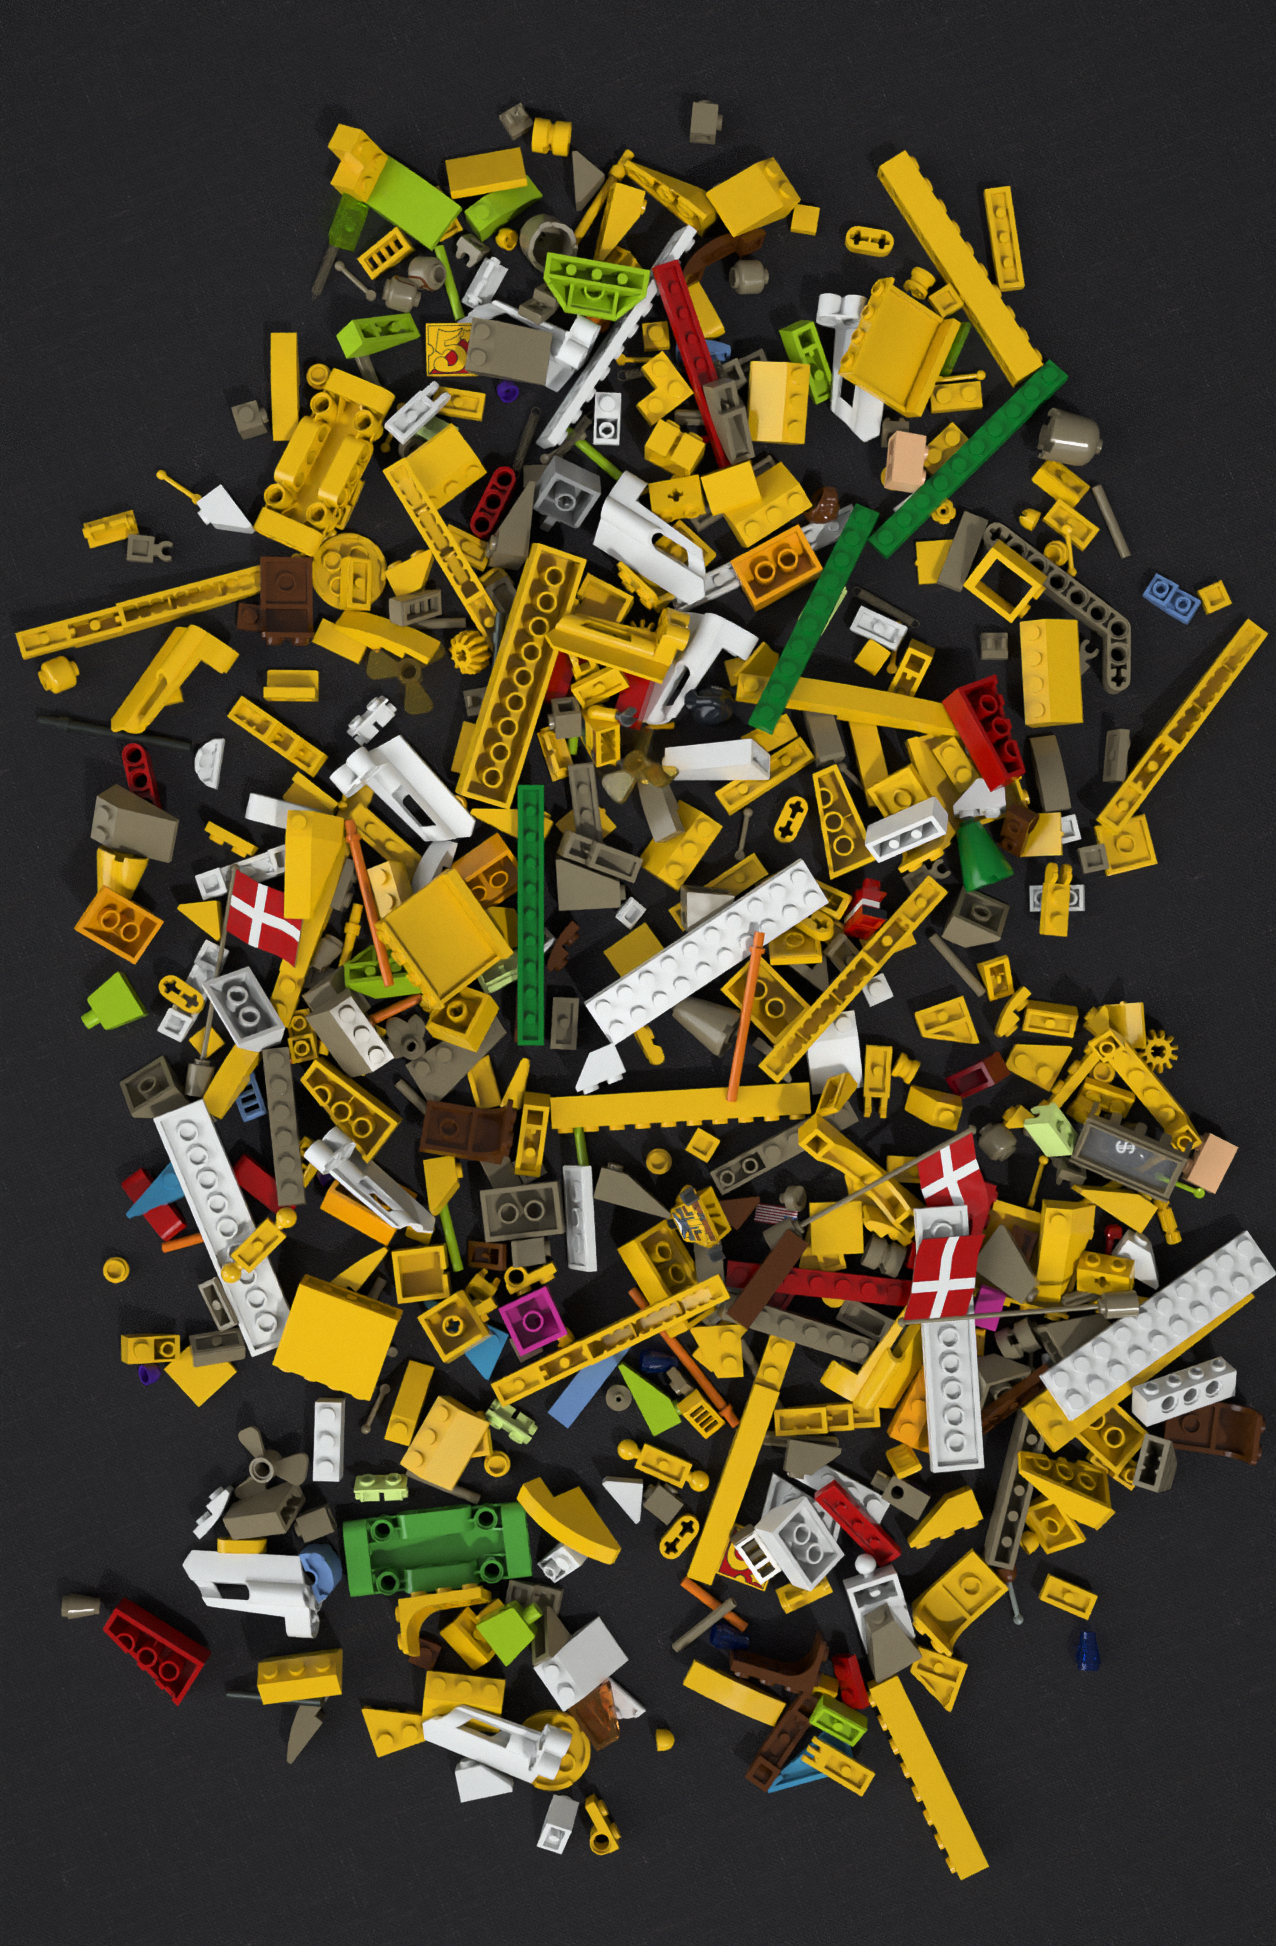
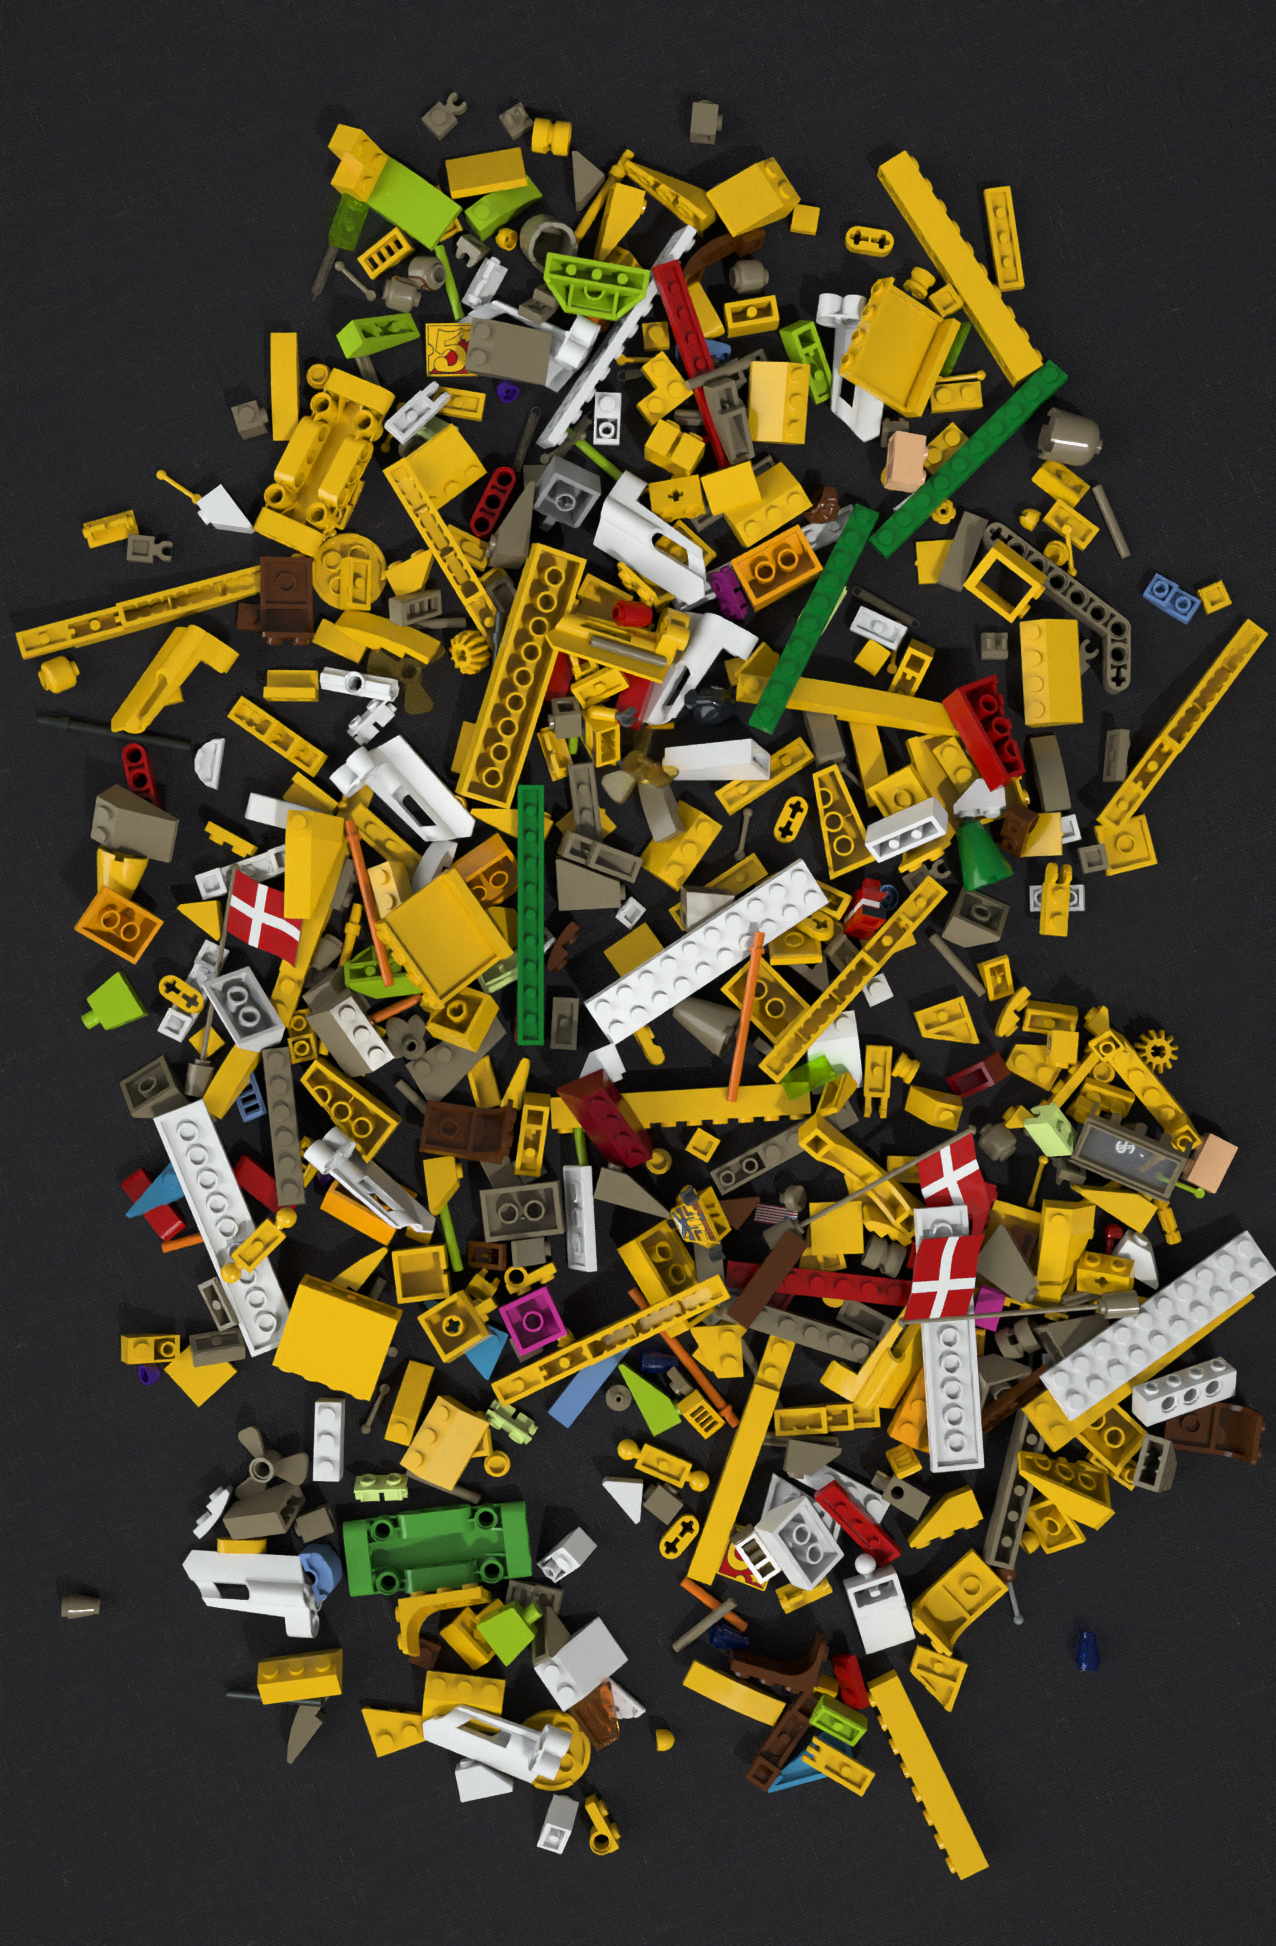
(116, 1269): yellow plate -> none
(157, 1648): red wedge -> none
(371, 687): none -> white piece
(442, 118): none -> dark tan plate
(474, 700): dark tan tile -> none
(569, 1520): yellow slope -> none
(607, 1119): none -> dark red slope
(628, 651): none -> dark tan bar
(631, 614): none -> red brick
(719, 373): none -> dark tan bar
(732, 604): none -> magenta hinge
(751, 316): none -> yellow brick
(783, 734): yellow plate -> none
(808, 1077): none -> clear neon green slope
(888, 1643): dark tan slope -> none
(891, 899): none -> tile
(1062, 1048): none -> yellow brick
(1067, 1596): yellow plate -> none
(1128, 1021): yellow piece -> none

